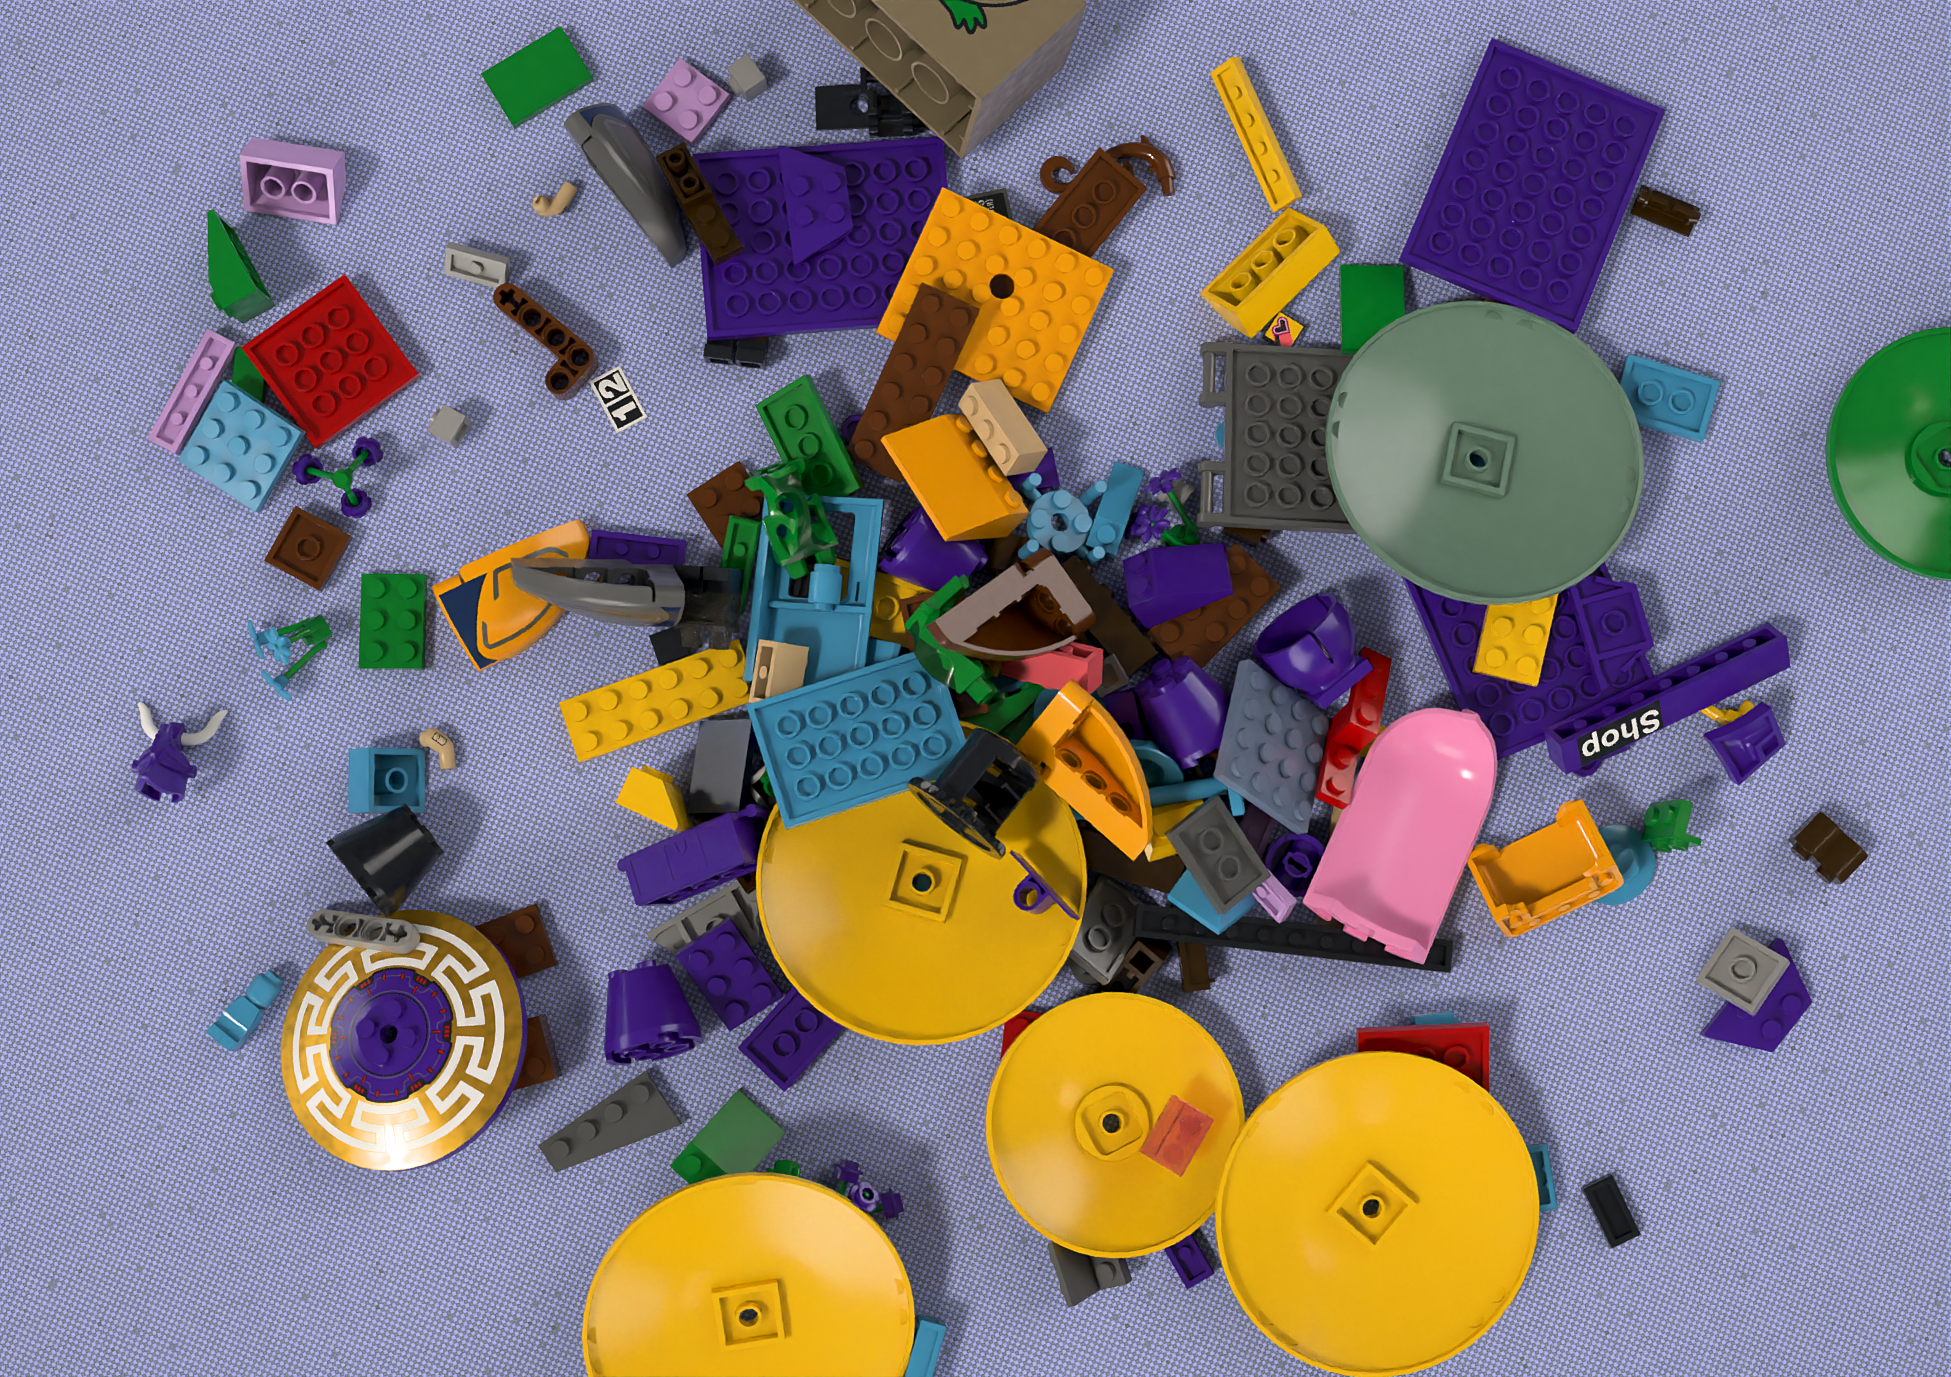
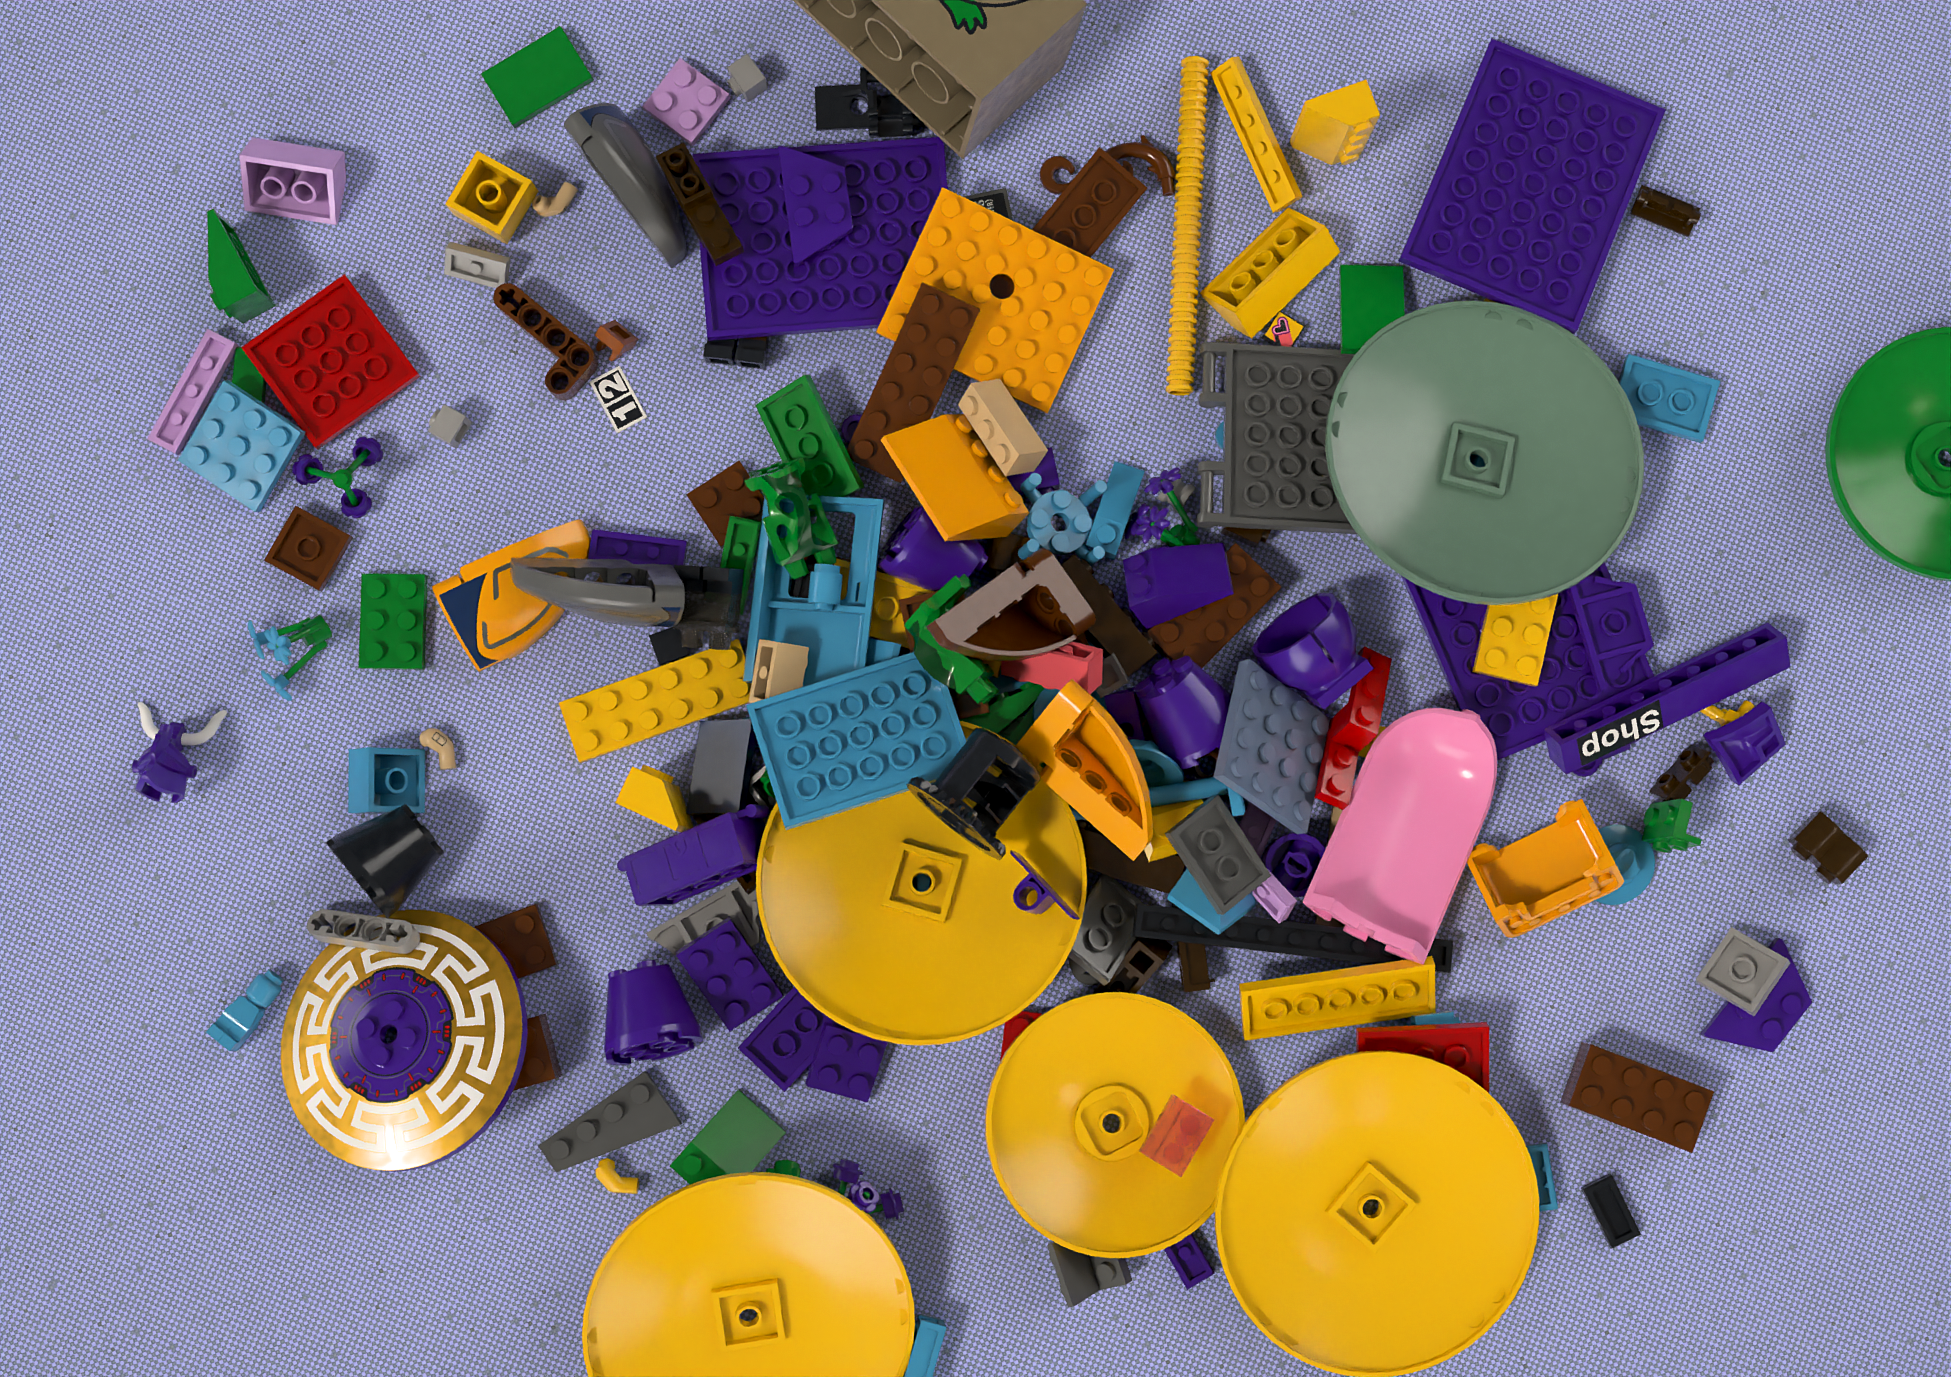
(492, 197): none -> yellow brick
(612, 1181): none -> yellow arm
(615, 337): none -> dark orange tile
(845, 1063): none -> dark purple plate
(1187, 225): none -> yellow piece
(1336, 124): none -> yellow slope
(1337, 998): none -> yellow plate
(1637, 1097): none -> reddish brown piece
(1690, 765): none -> dark brown hinge

